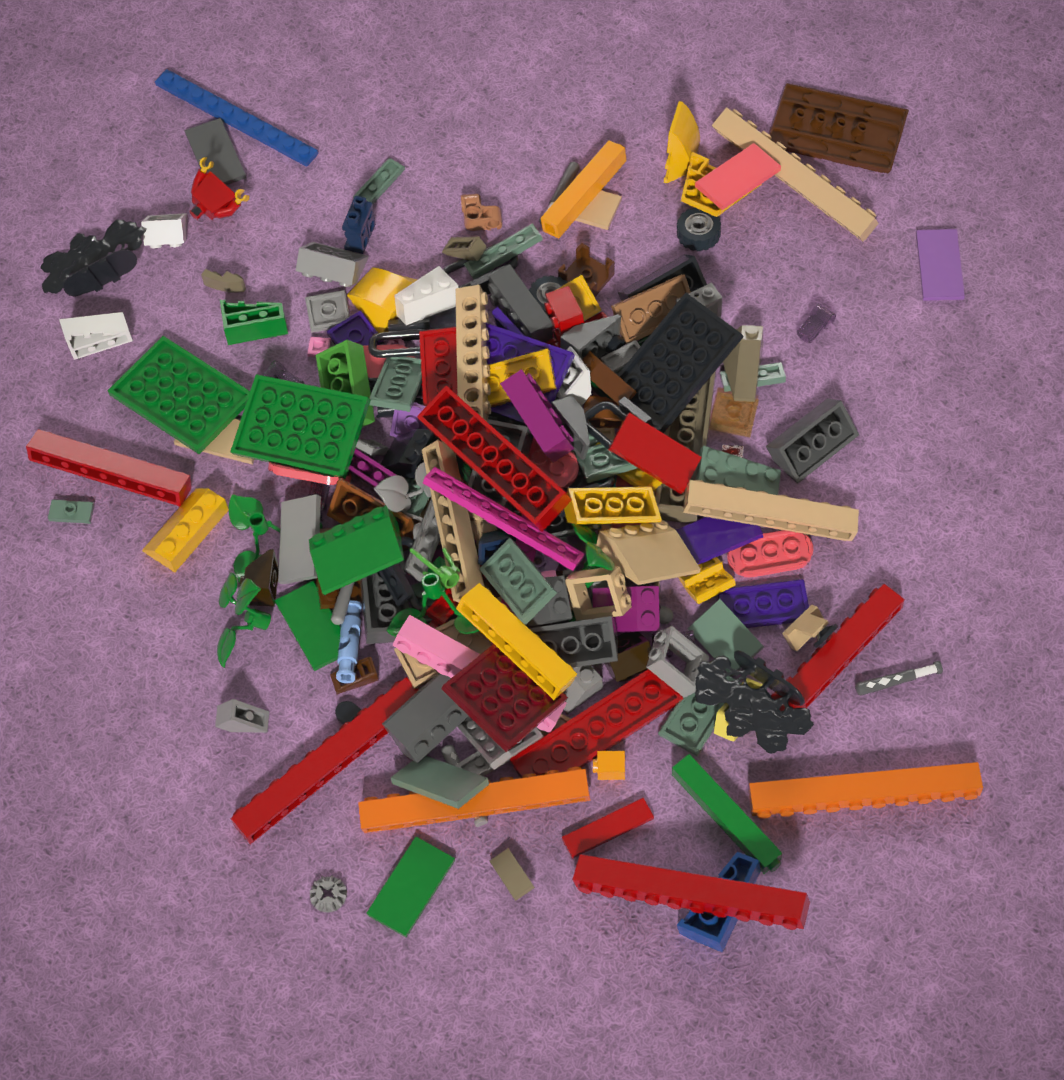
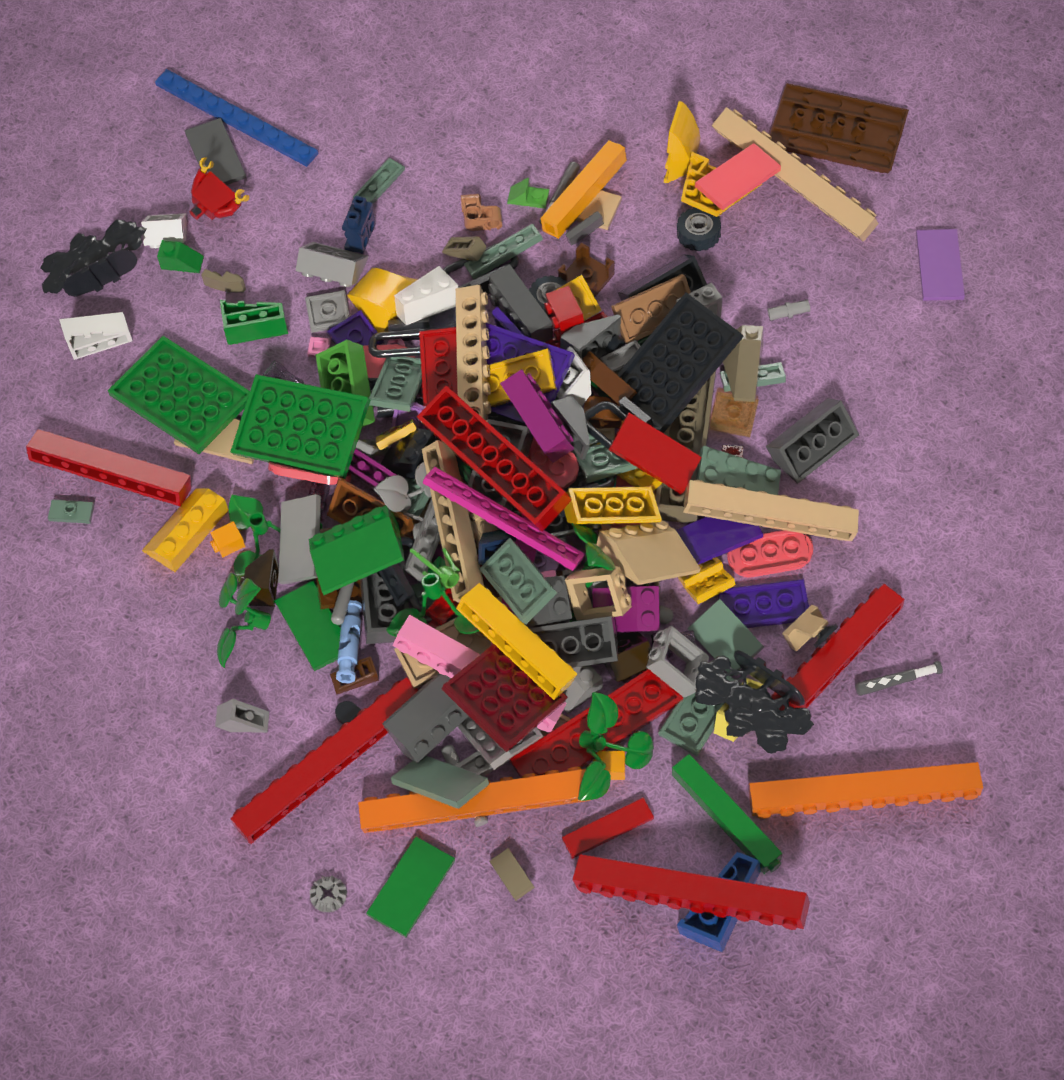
(179, 257): none -> green slope
(226, 539): none -> light orange brick
(395, 434): none -> yellow tile
(529, 196): none -> bright green slope
(584, 228): none -> dark grey tile
(603, 715): none -> green plant
(788, 310): none -> light grey pin
(818, 320): clear purple piece -> none

